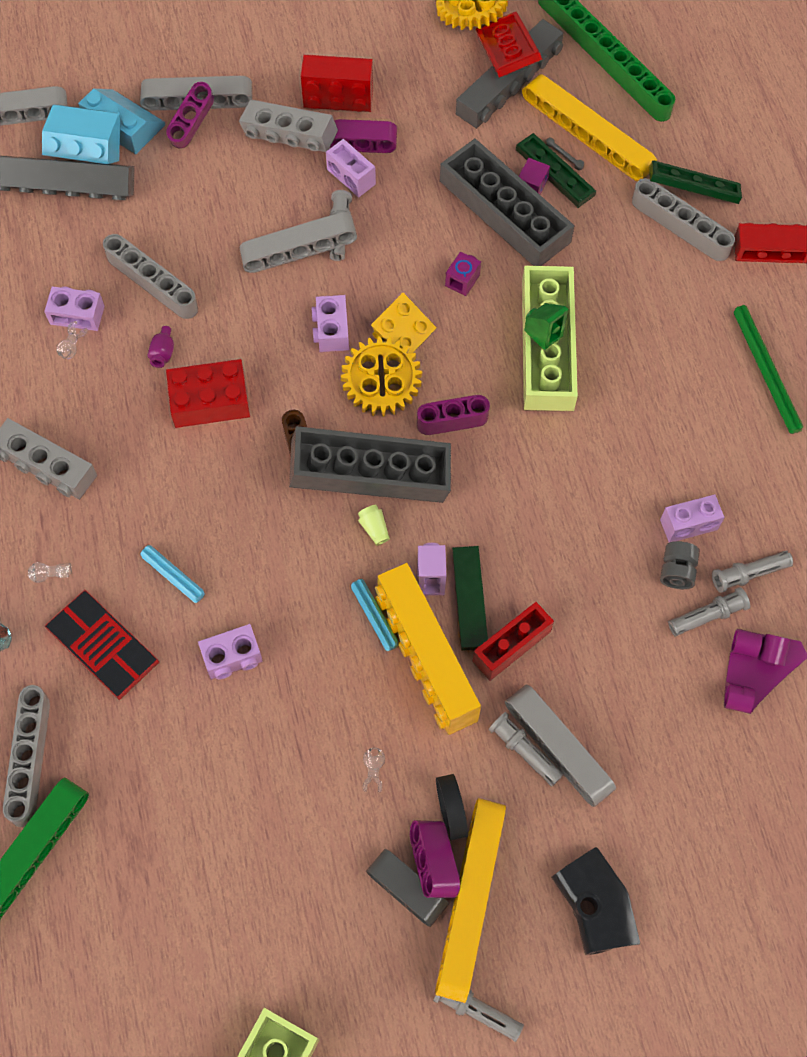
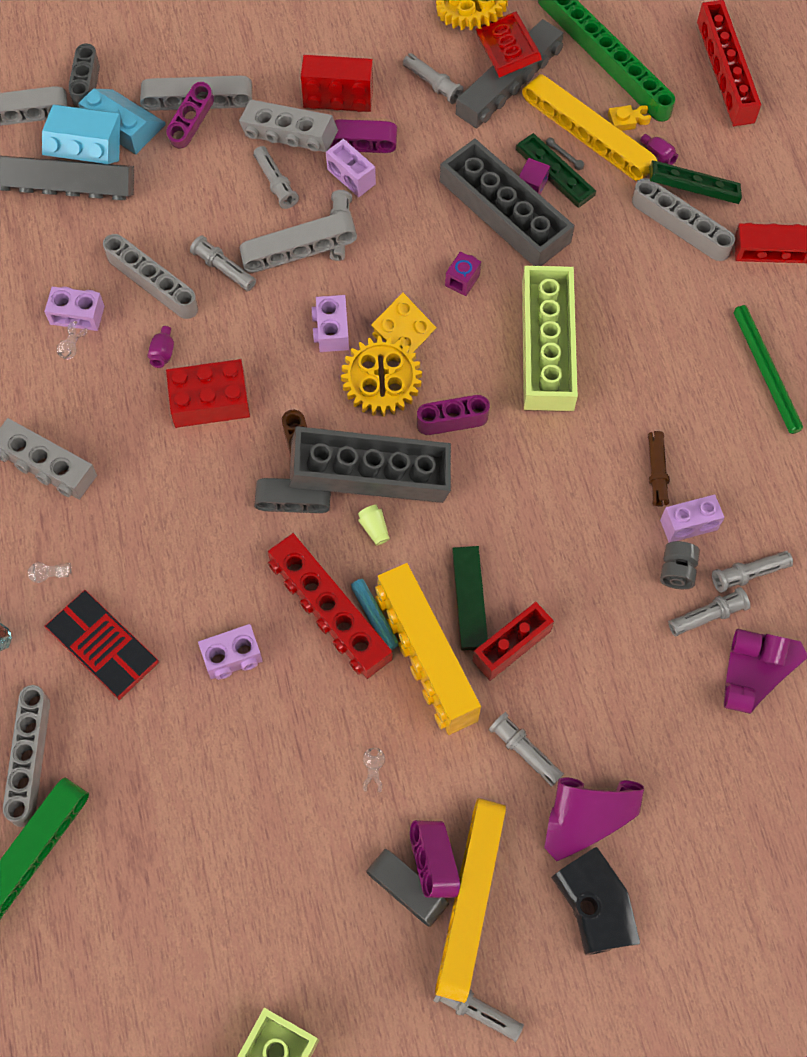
(83, 73): none -> dark grey beam
(172, 573): medium azure axle -> none
(214, 258): none -> light grey pin
(277, 496): none -> dark grey beam
(278, 184): none -> light grey pin
(291, 552): none -> red brick
(431, 568): lavender brick -> none
(440, 82): none -> light grey pin
(452, 807): black tyre -> none
(546, 324): green slope -> none
(560, 745): light grey beam -> none
(588, 815): none -> magenta panel
(626, 119): none -> yellow plate
(659, 478): none -> reddish brown pin
(660, 149): none -> magenta plant
(728, 63): none -> red brick

